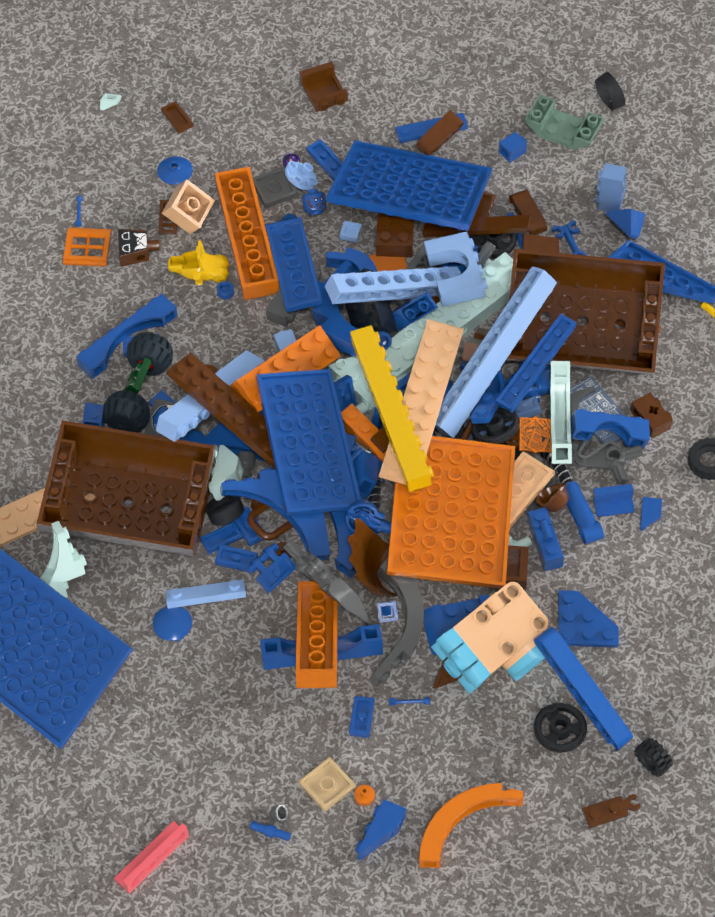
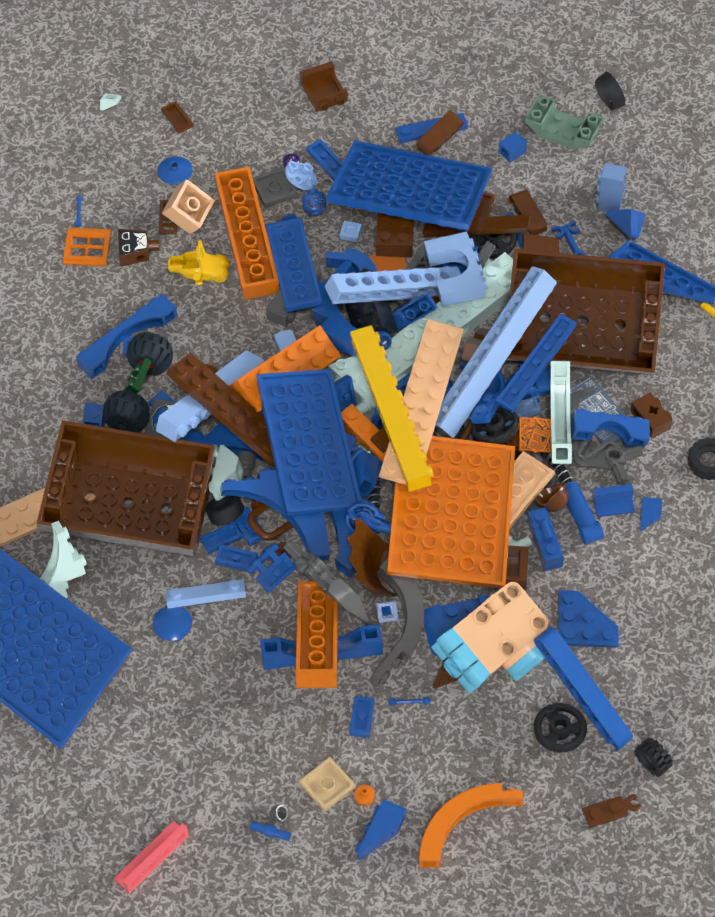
(225, 290): blue tile -> none

